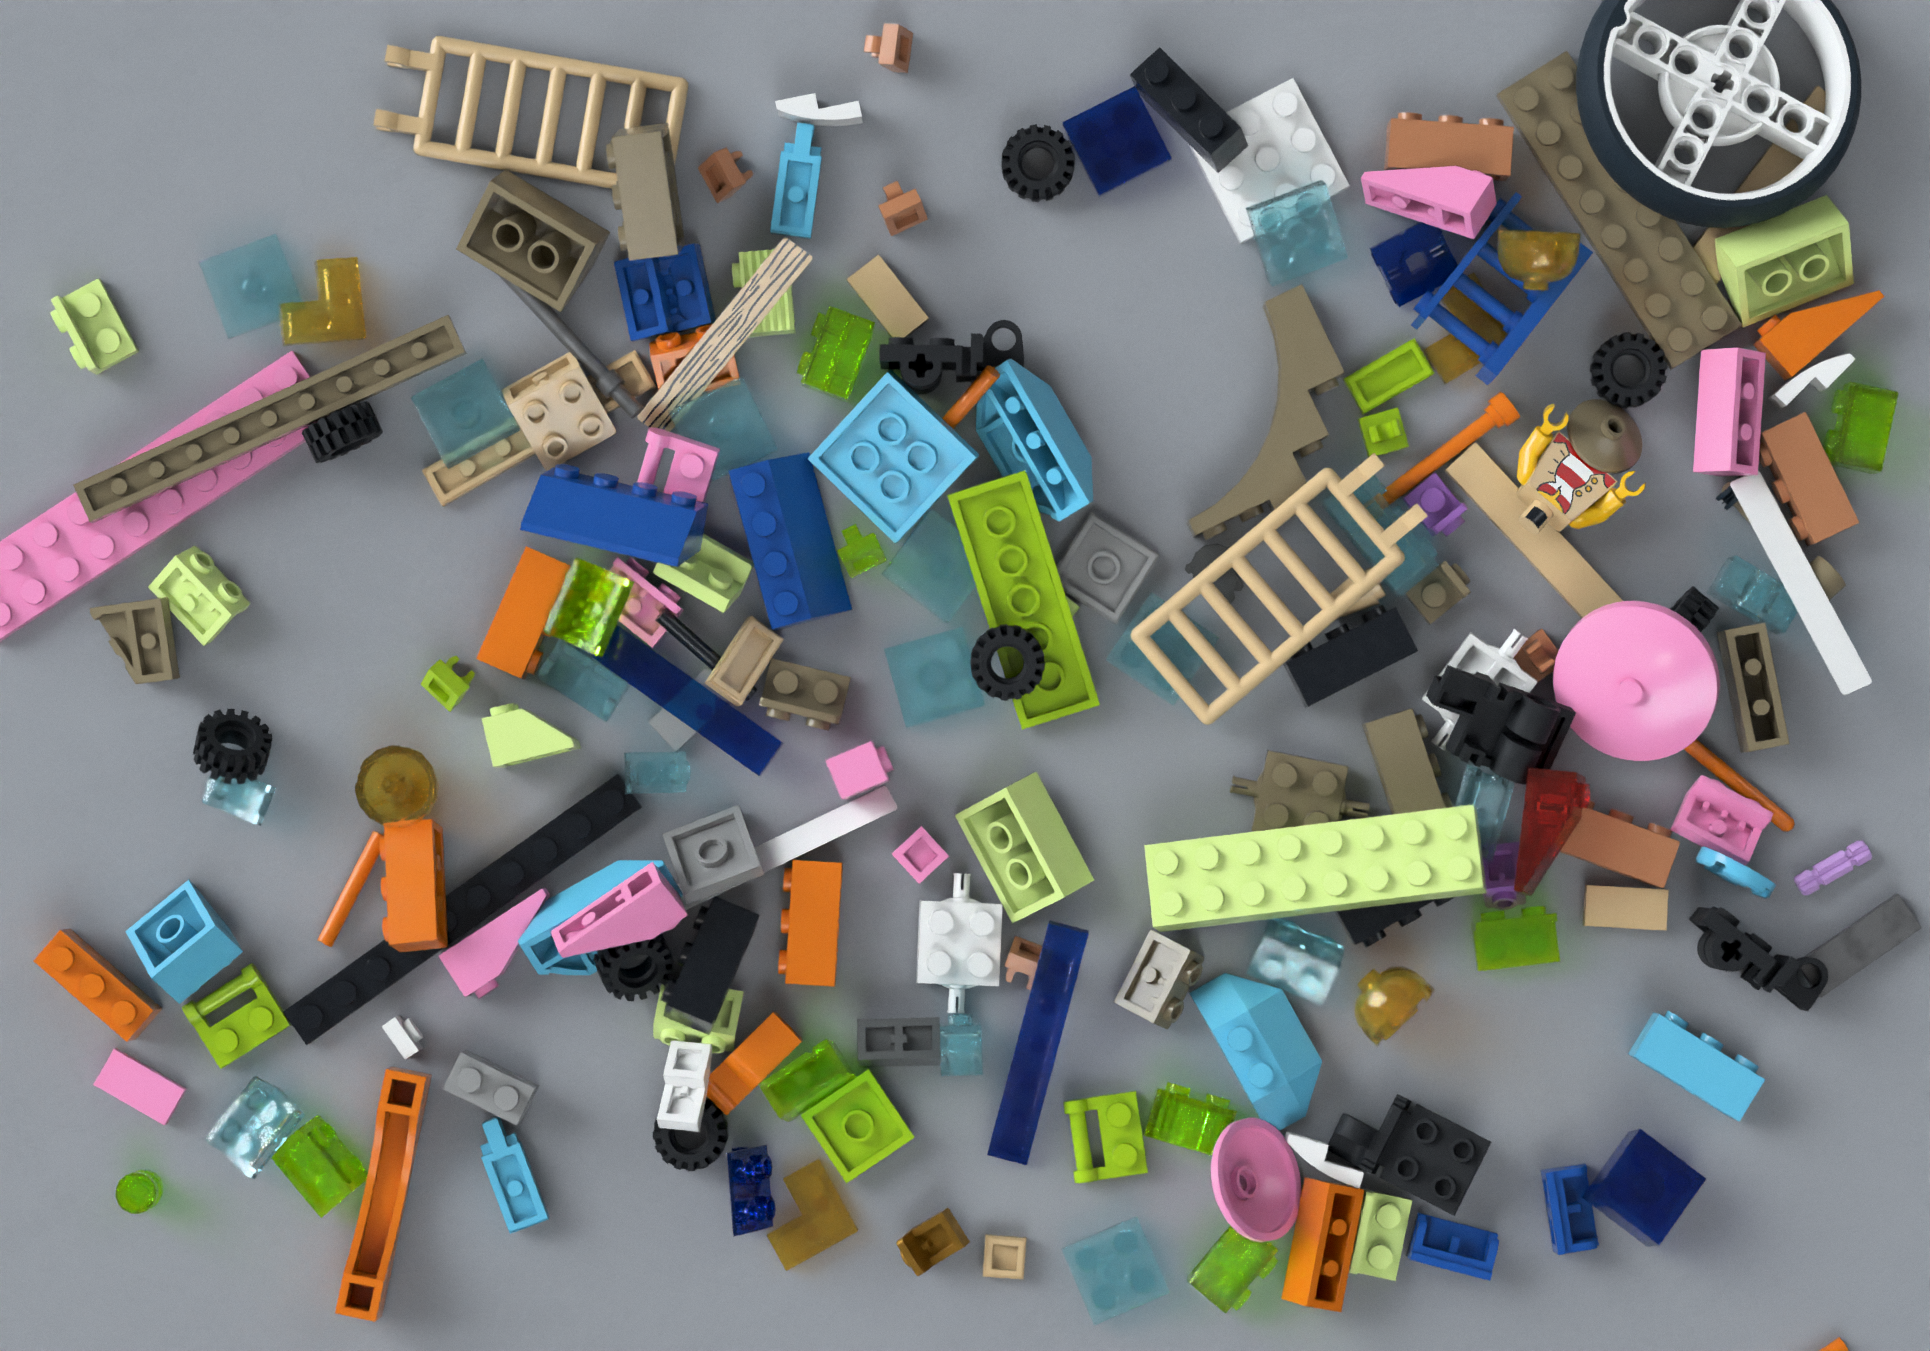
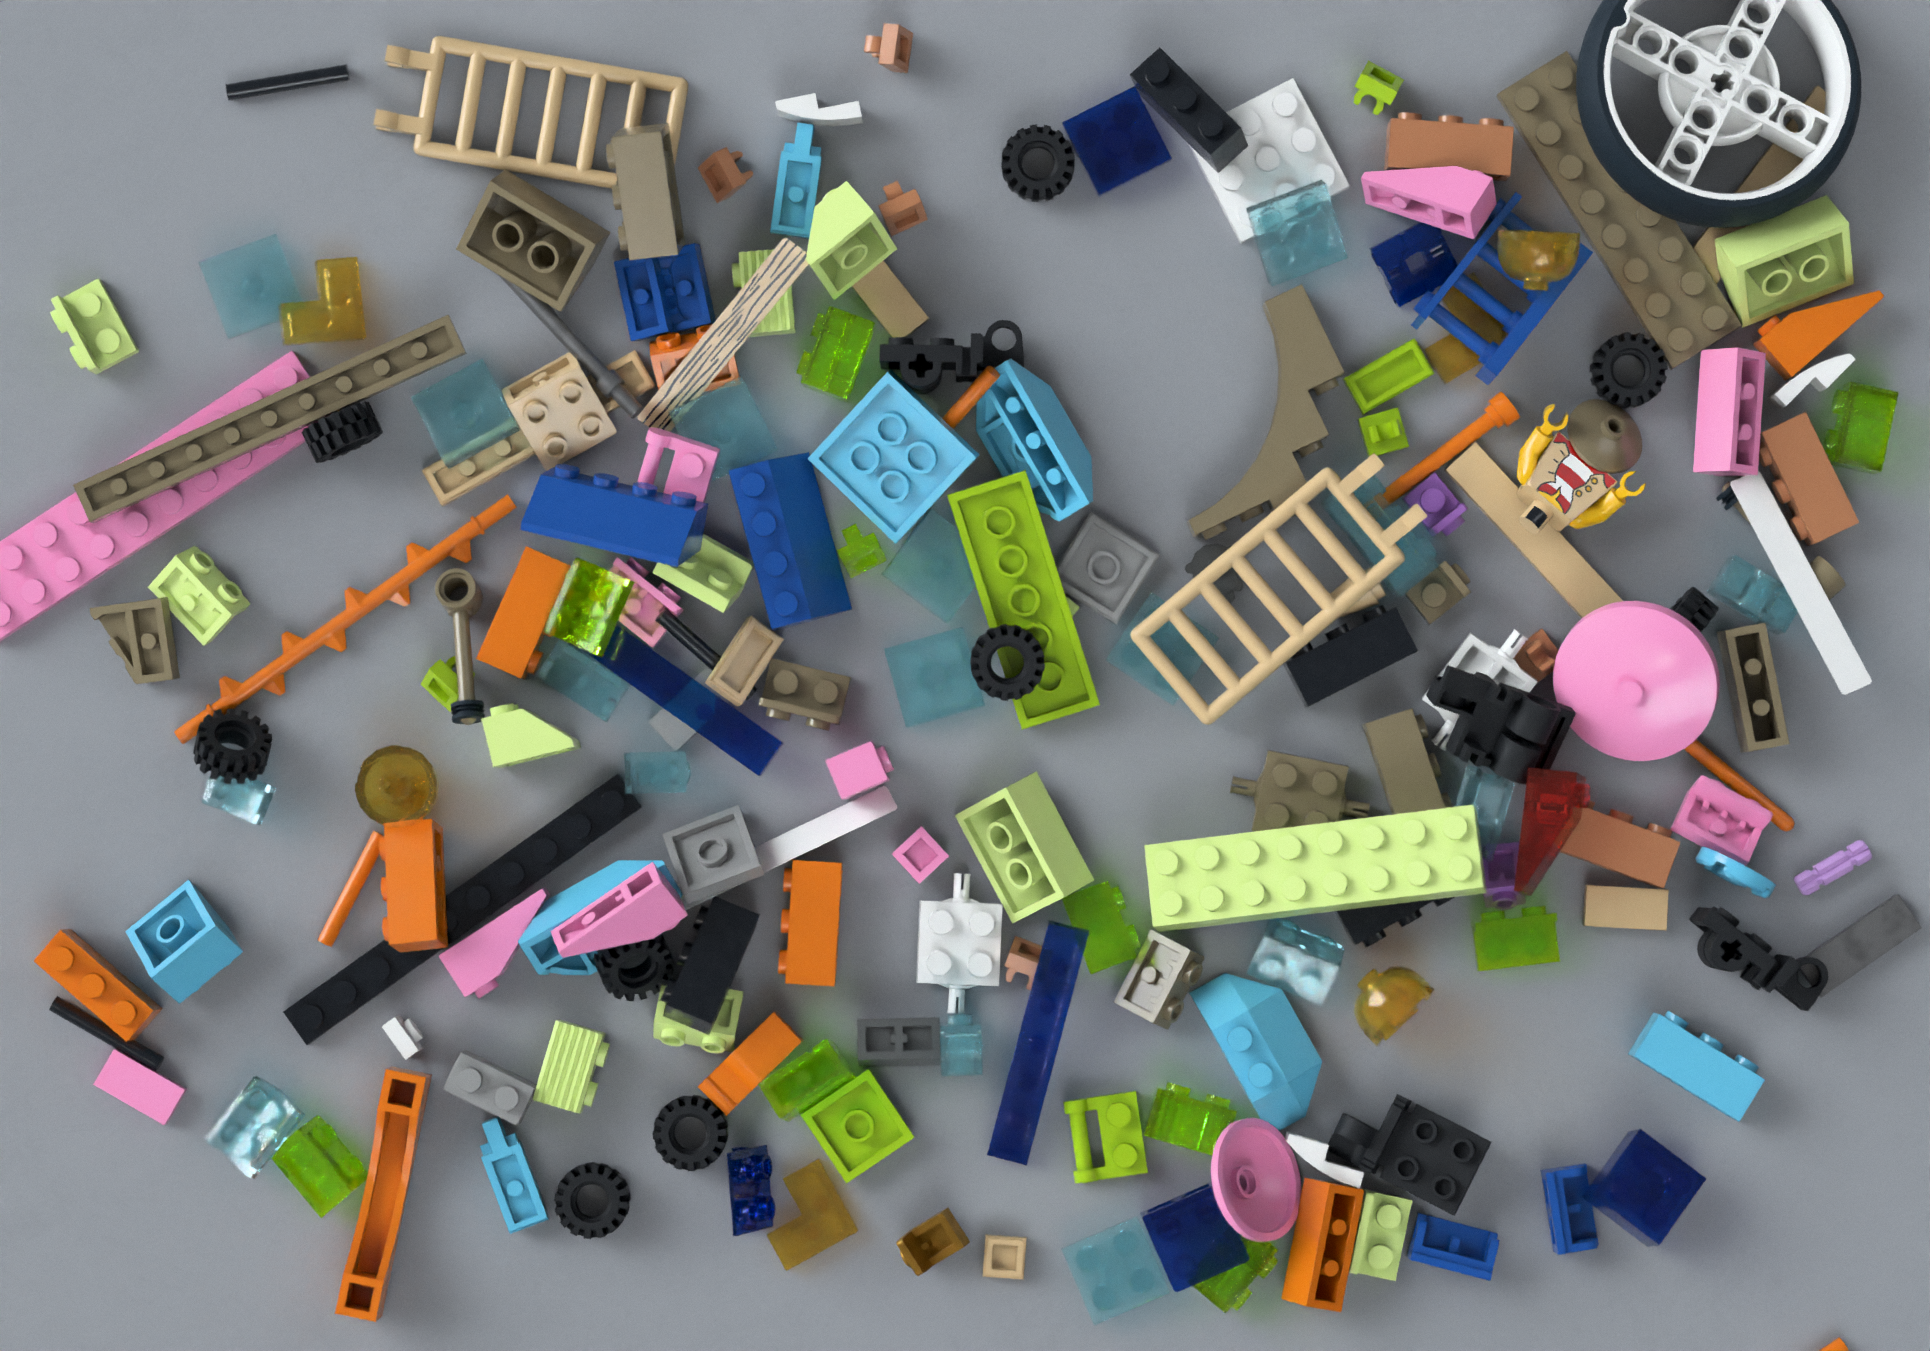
(105, 1033): none -> black bar
(132, 1194): clear neon green wheel -> none
(243, 1028): lime plate -> none
(287, 82): none -> black bar
(357, 606): none -> orange plant
(467, 709): none -> dark tan piece
(570, 1066): none -> yellowish green brick
(587, 1225): none -> black tyre
(685, 1086): white slope -> none
(845, 240): none -> yellowish green slope
(1098, 911): none -> clear neon green bracket
(1193, 1238): none -> clear blue bracket
(1379, 84): none -> lime tile

